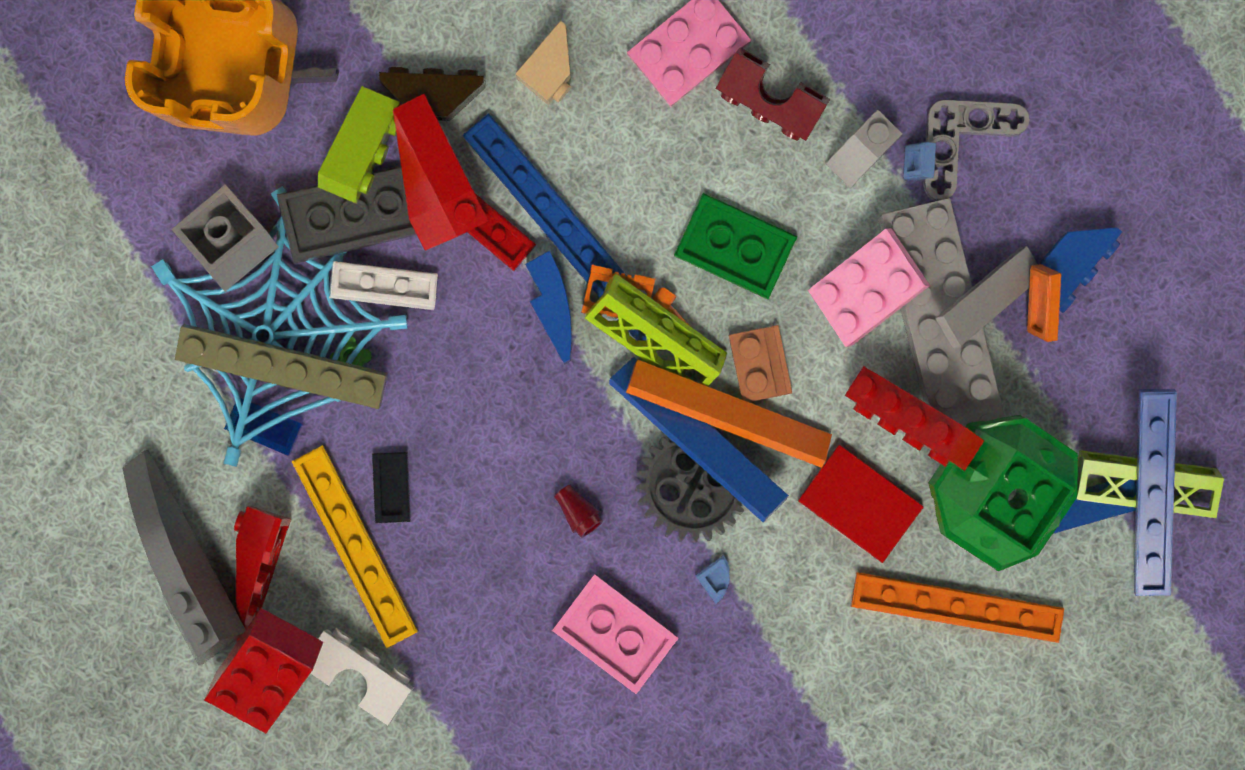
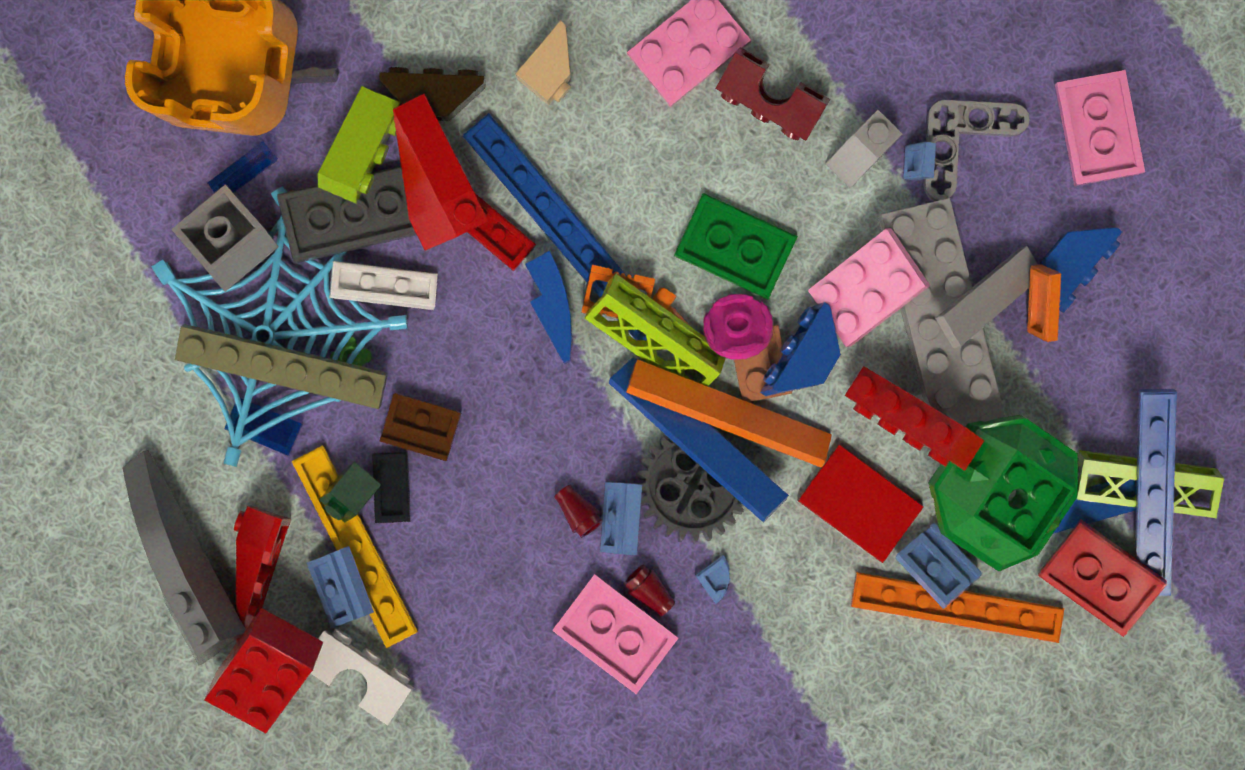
(244, 168): none -> clear blue tile
(340, 587): none -> medium blue plate
(349, 493): none -> dark green brick
(420, 427): none -> reddish brown plate
(621, 518): none -> medium blue plate
(648, 589): none -> dark red cone
(738, 326): none -> dark pink tile
(806, 355): none -> blue slope
(938, 566): none -> medium blue plate
(1099, 128): none -> bright pink plate
(1102, 578): none -> red tile

